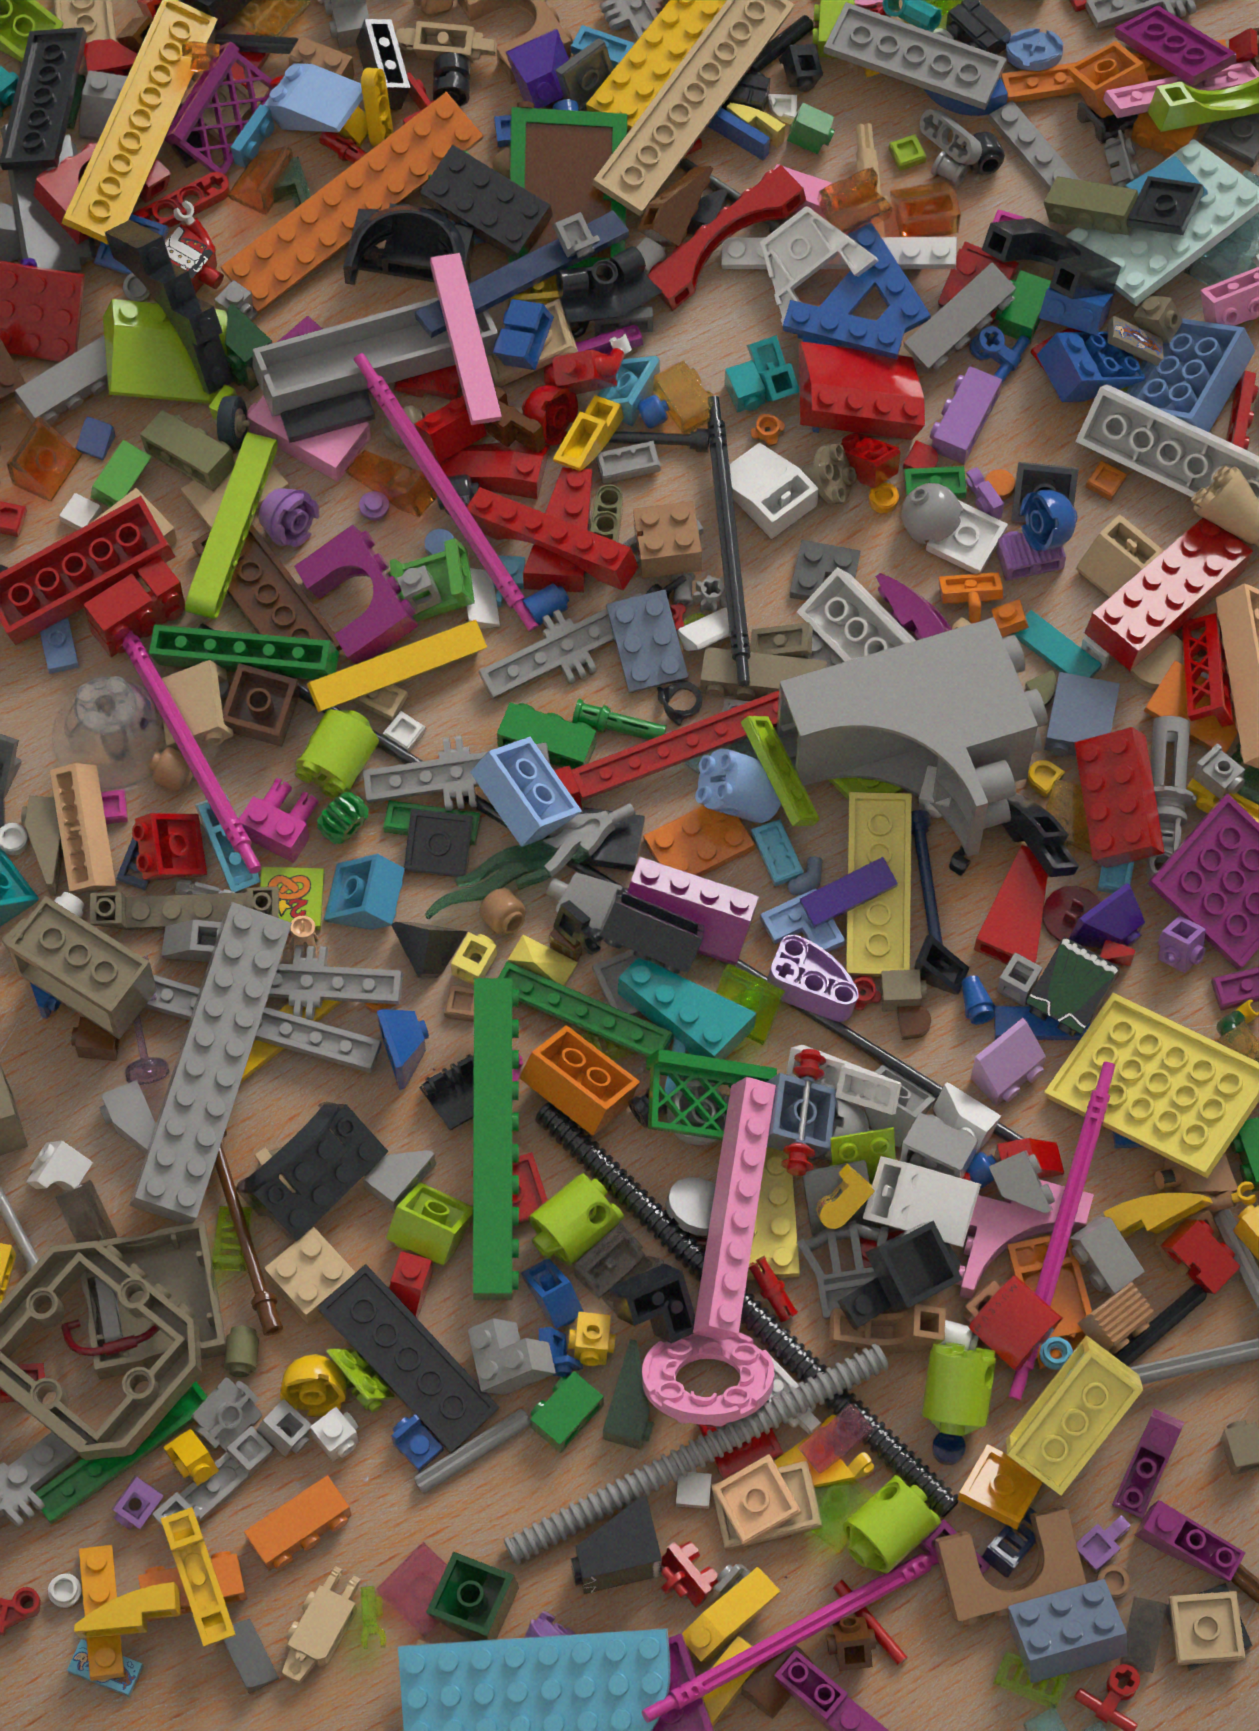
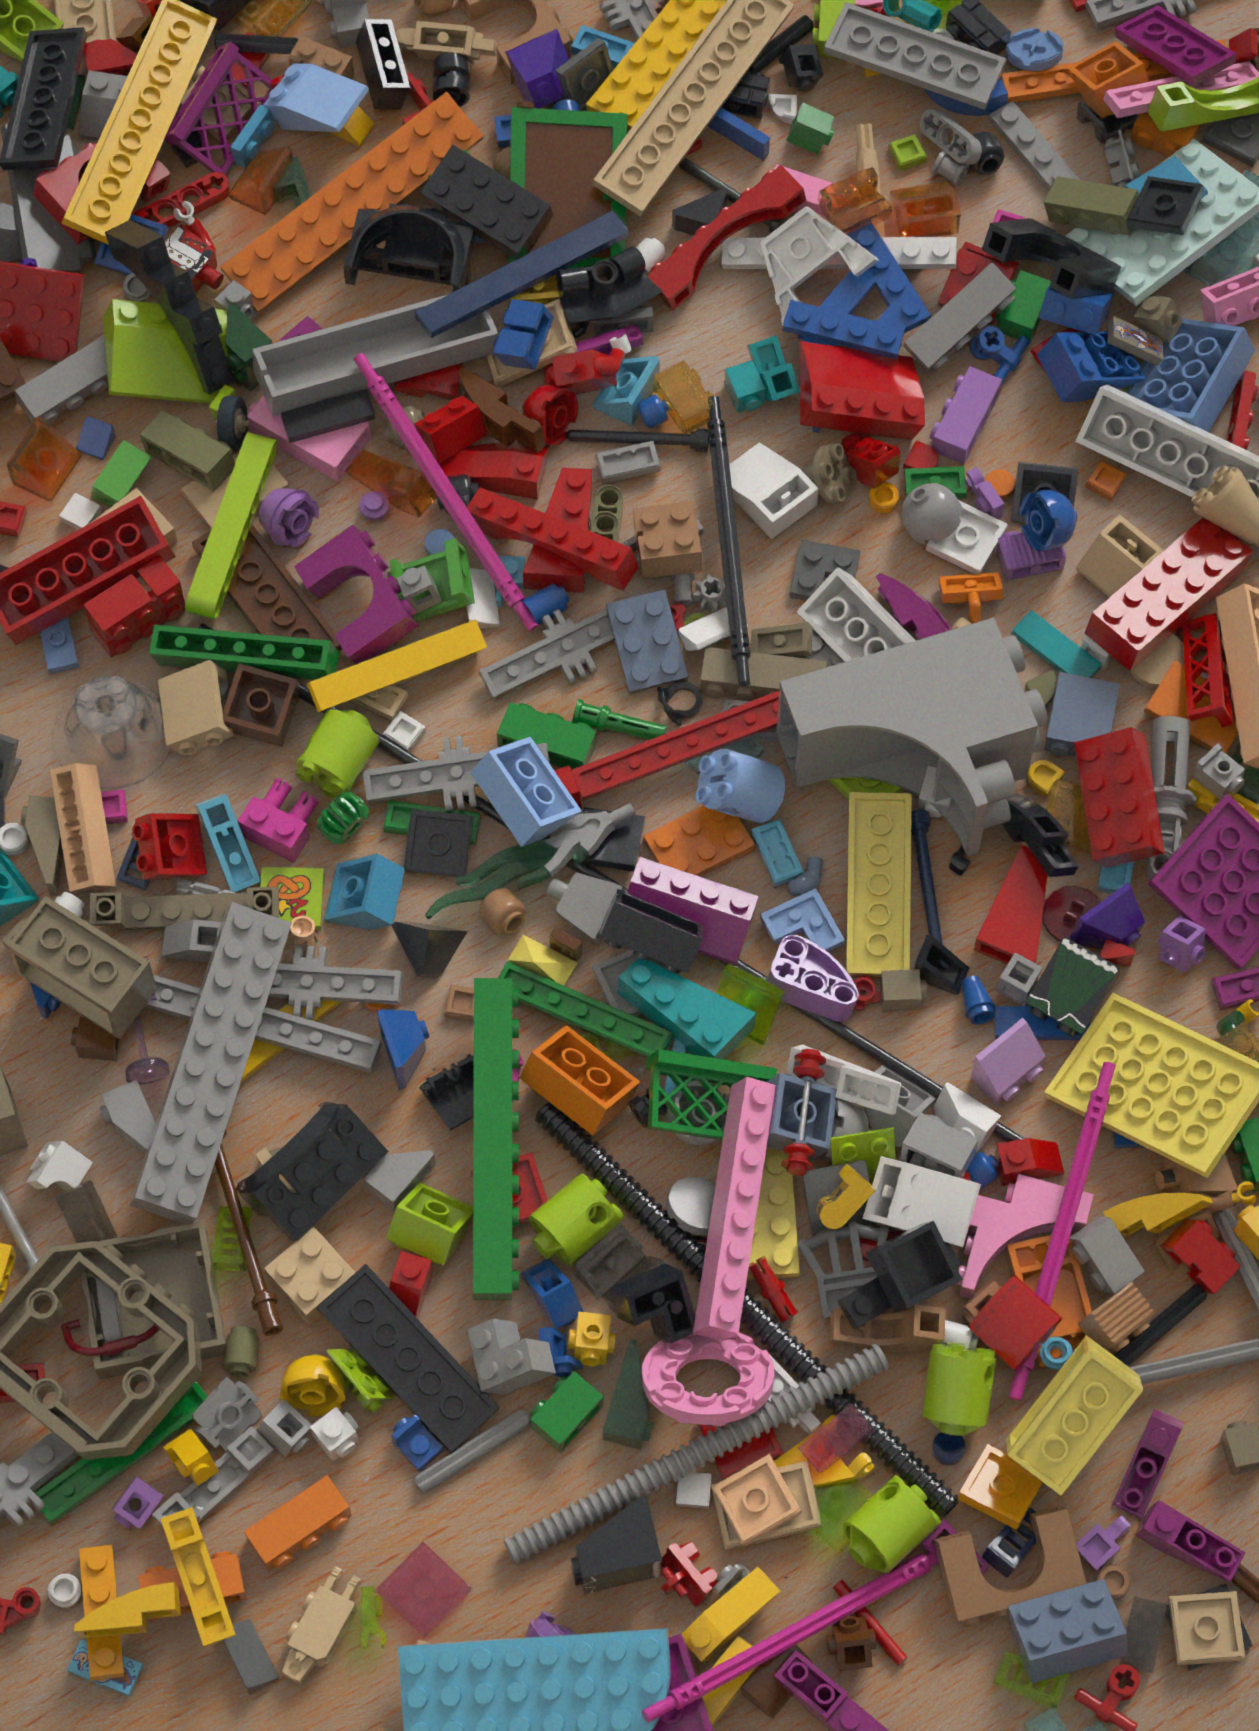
(170, 769): medium nougat head -> none
(191, 751): dark pink axle -> none
(200, 54): clear orange tile -> none
(346, 149): red pin -> none
(376, 105): yellow beam -> none
(465, 339): bright pink tile -> none
(473, 947): light yellow brick -> none
(473, 1598): dark green slope -> none
(575, 236): light grey bracket -> none
(575, 927): black plate -> none
(589, 433): yellow slope -> none
(670, 587): black hand -> none
(672, 210): reddish brown slope -> none
(761, 121): light yellow slope -> none
(768, 421): orange plate -> none
(780, 771): lime tile -> none
(848, 892): dark purple tile -> none
(913, 1021): reddish brown tile -> none
(1010, 617): orange plate -> none
(1020, 1183): light grey slope -> none

